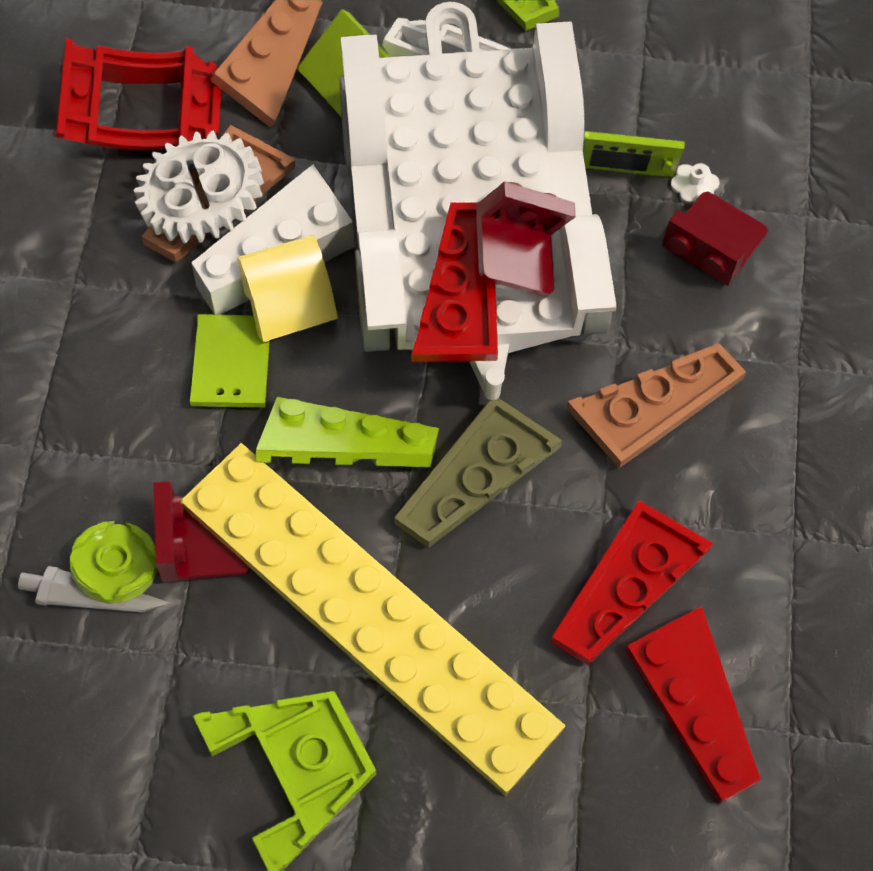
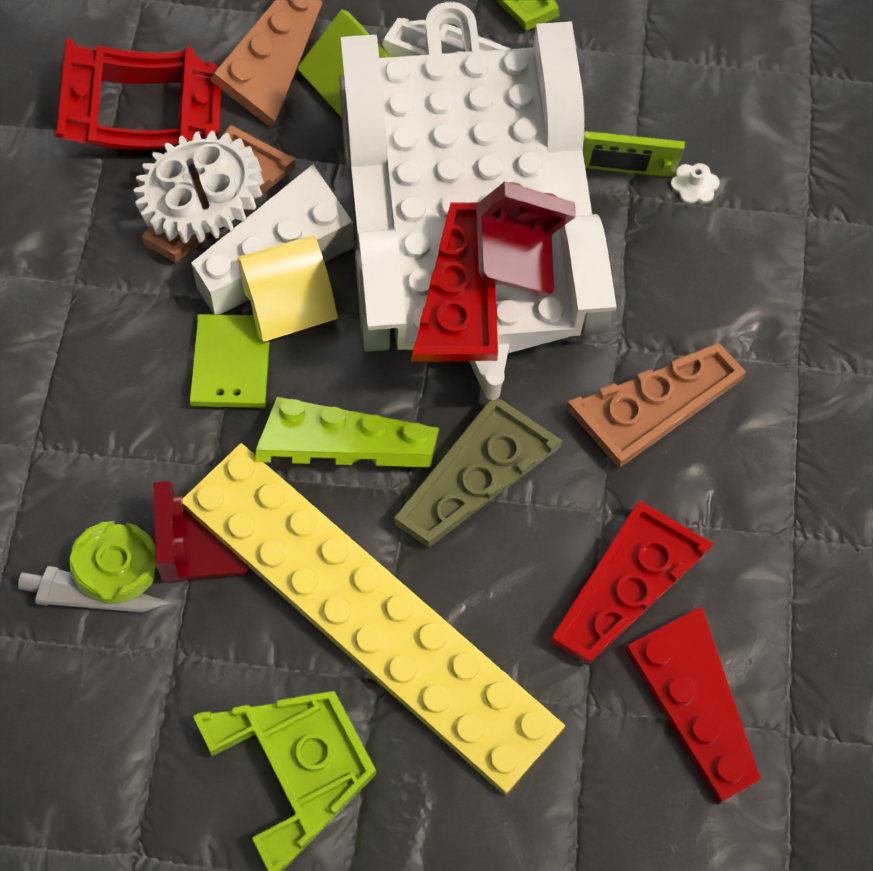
(714, 236): dark red bracket -> none

